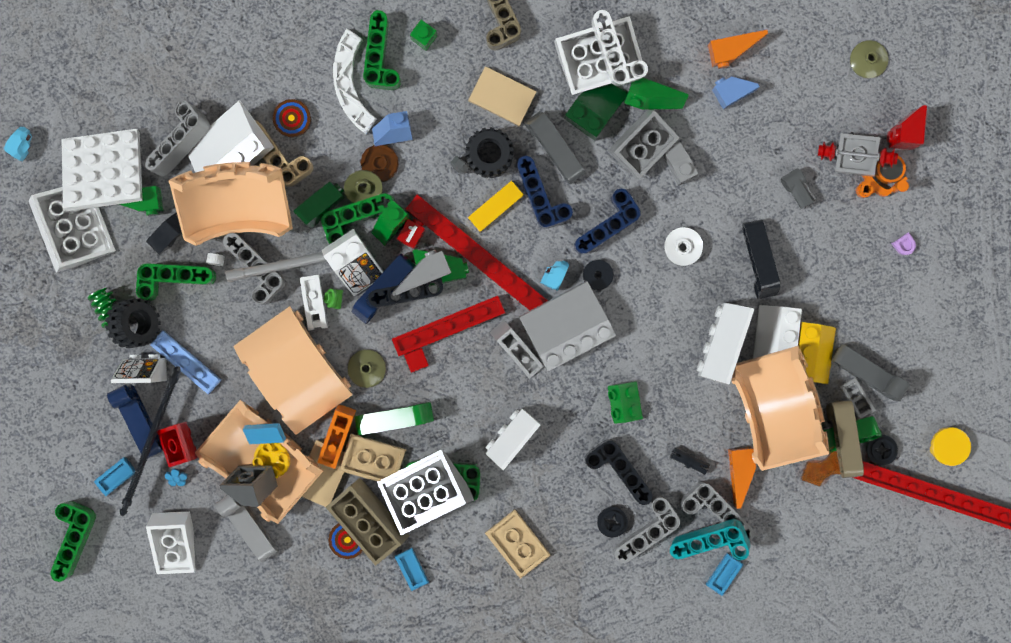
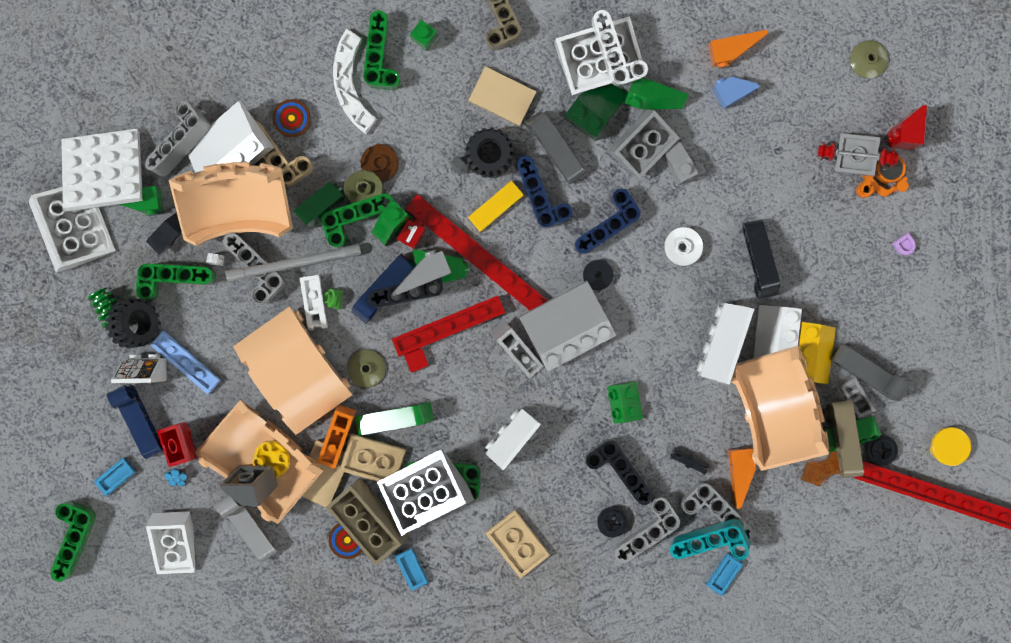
(19, 143): medium azure rock -> none
(127, 501): black hose -> none
(264, 433): dark azure tile -> none
(352, 262): white slope -> none
(392, 129): medium blue slope -> none
(554, 275): medium azure rock -> none
(796, 184): dark grey piece -> none

